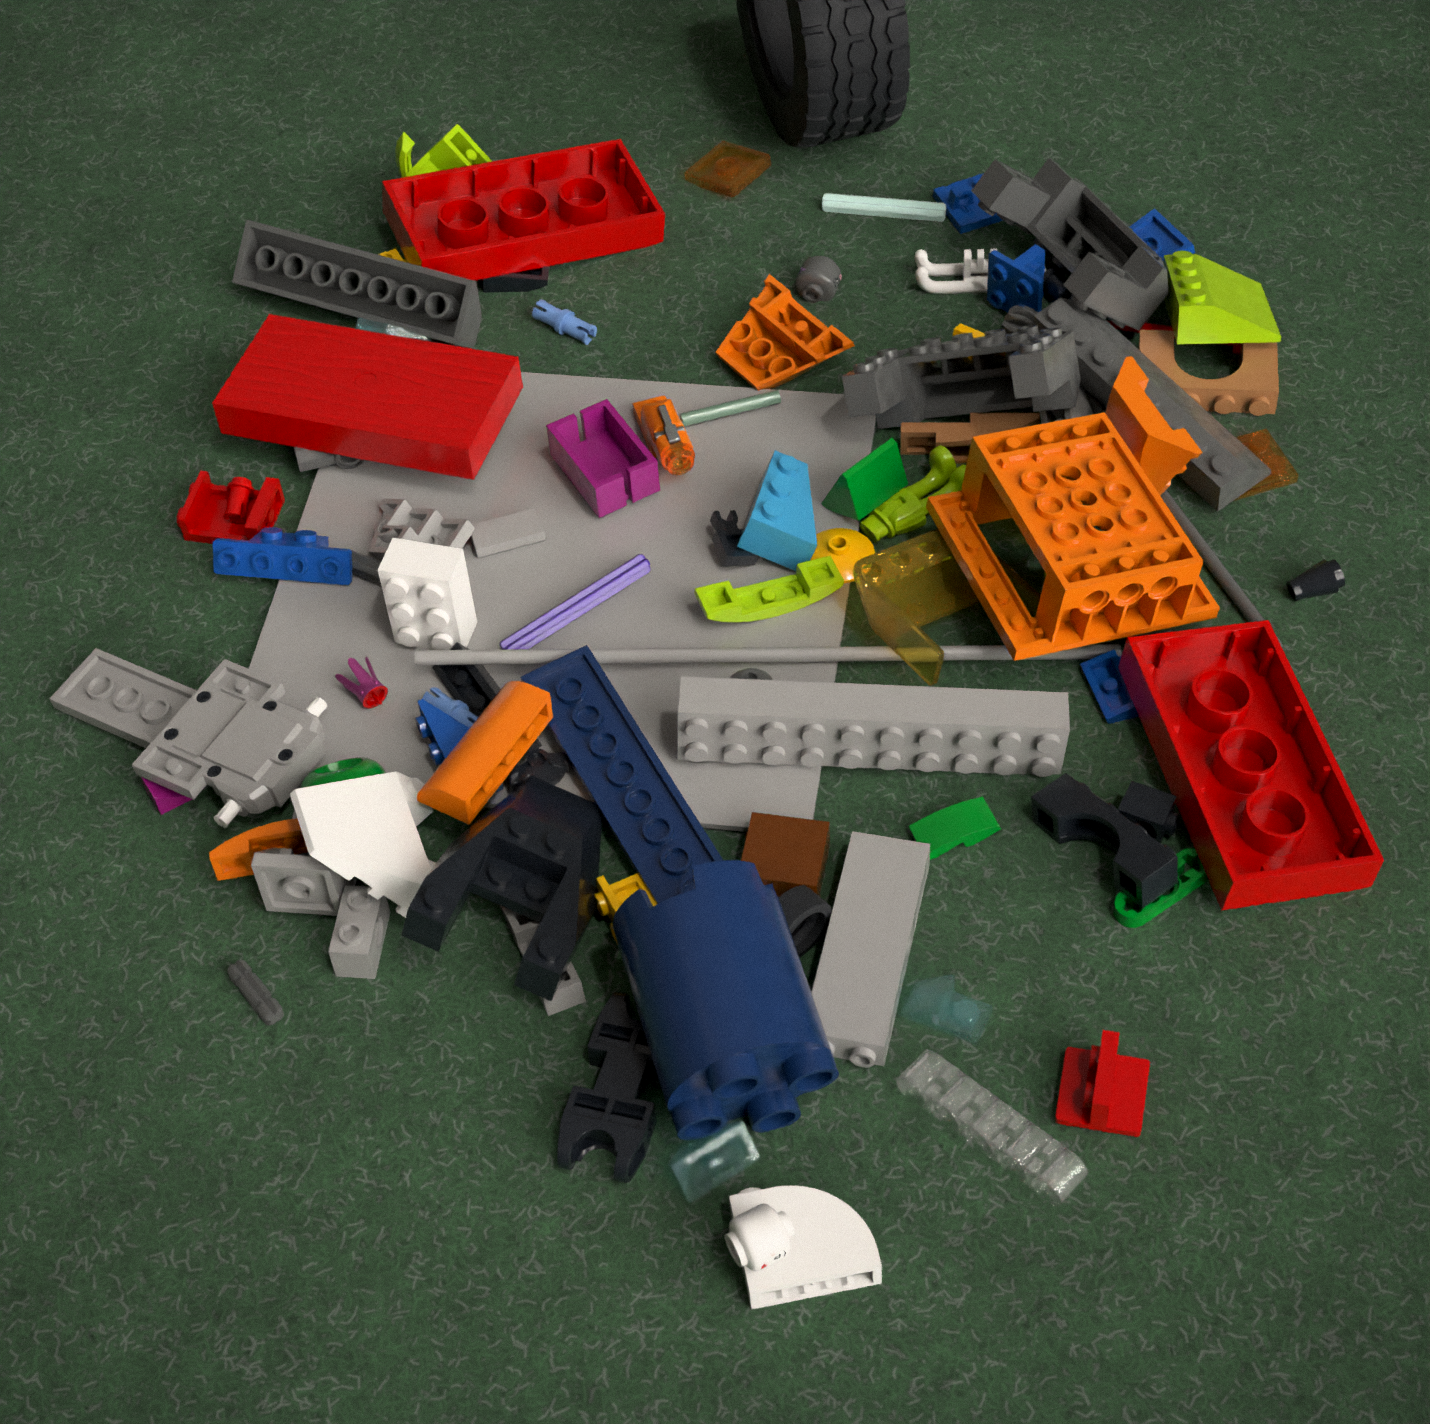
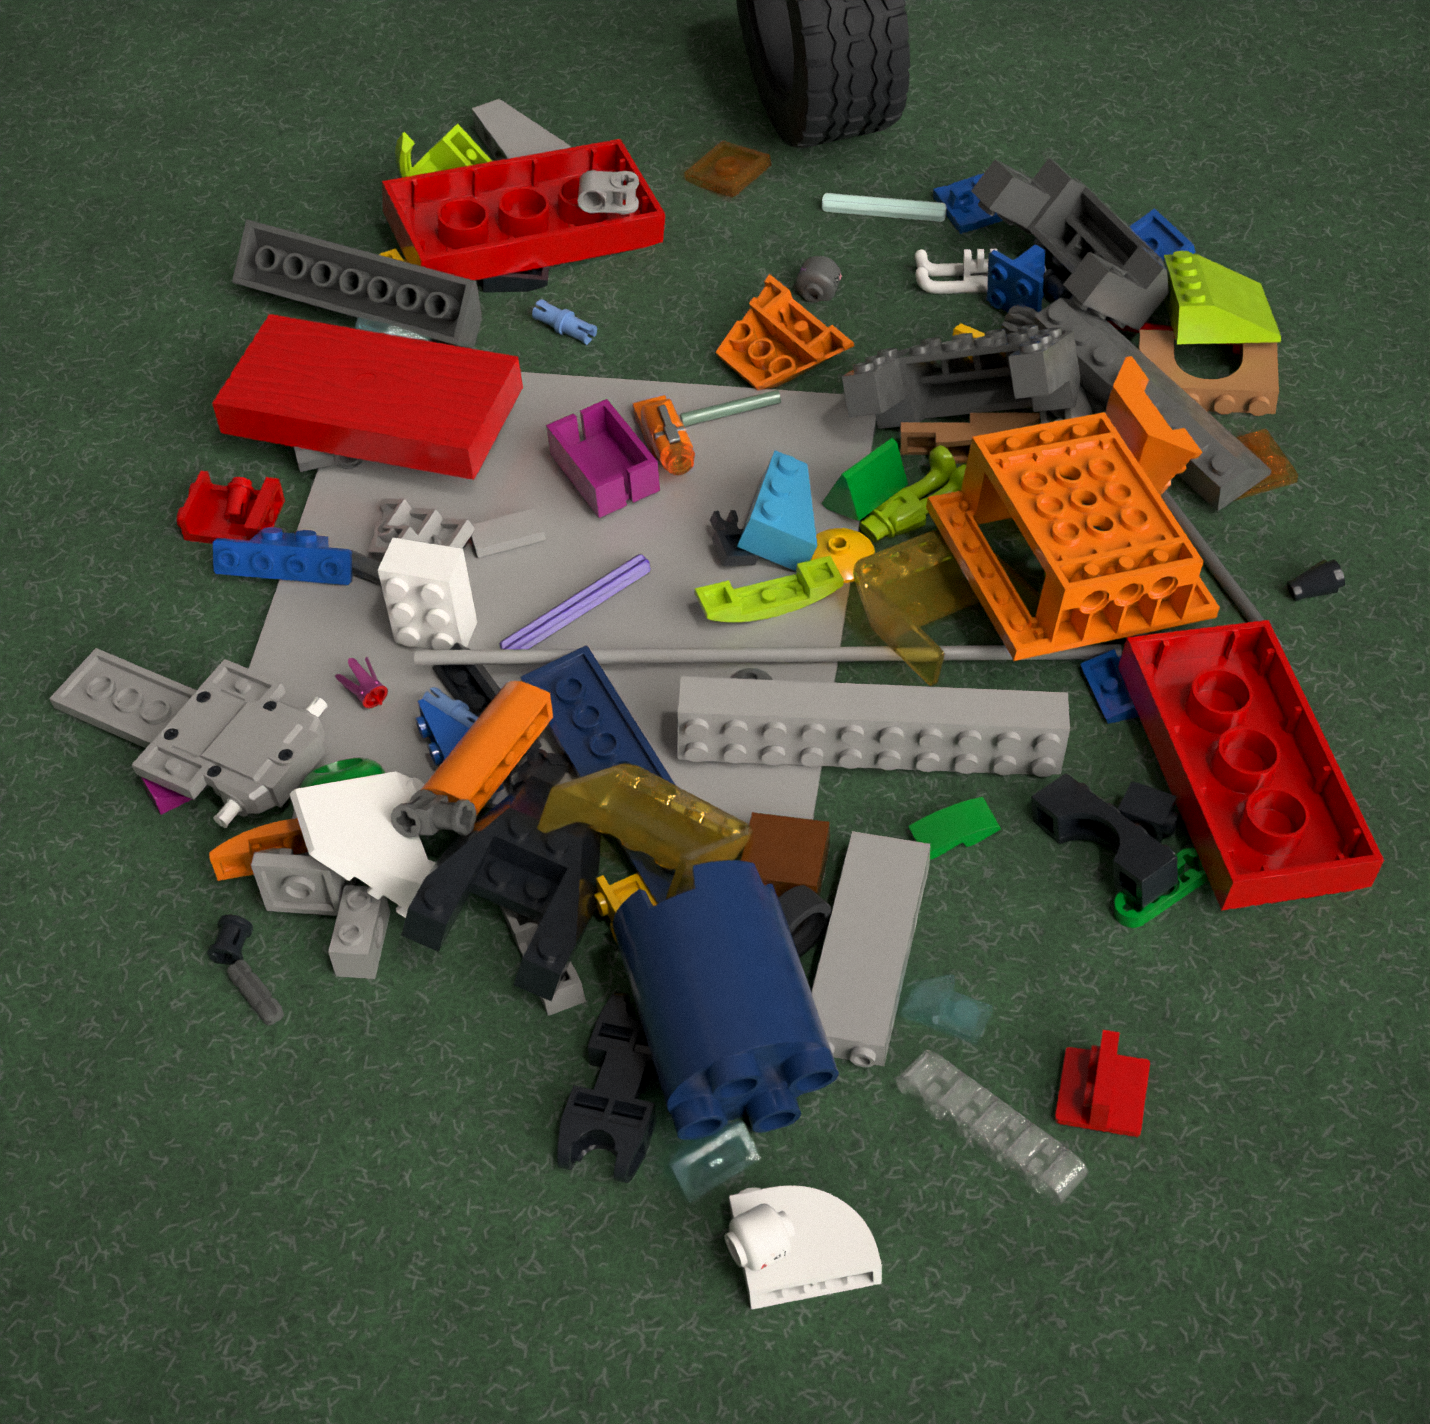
(230, 939): none -> black bush
(432, 812): none -> dark grey connector
(511, 133): none -> light grey slope
(605, 192): none -> light grey piece
(649, 818): none -> clear yellow windscreen

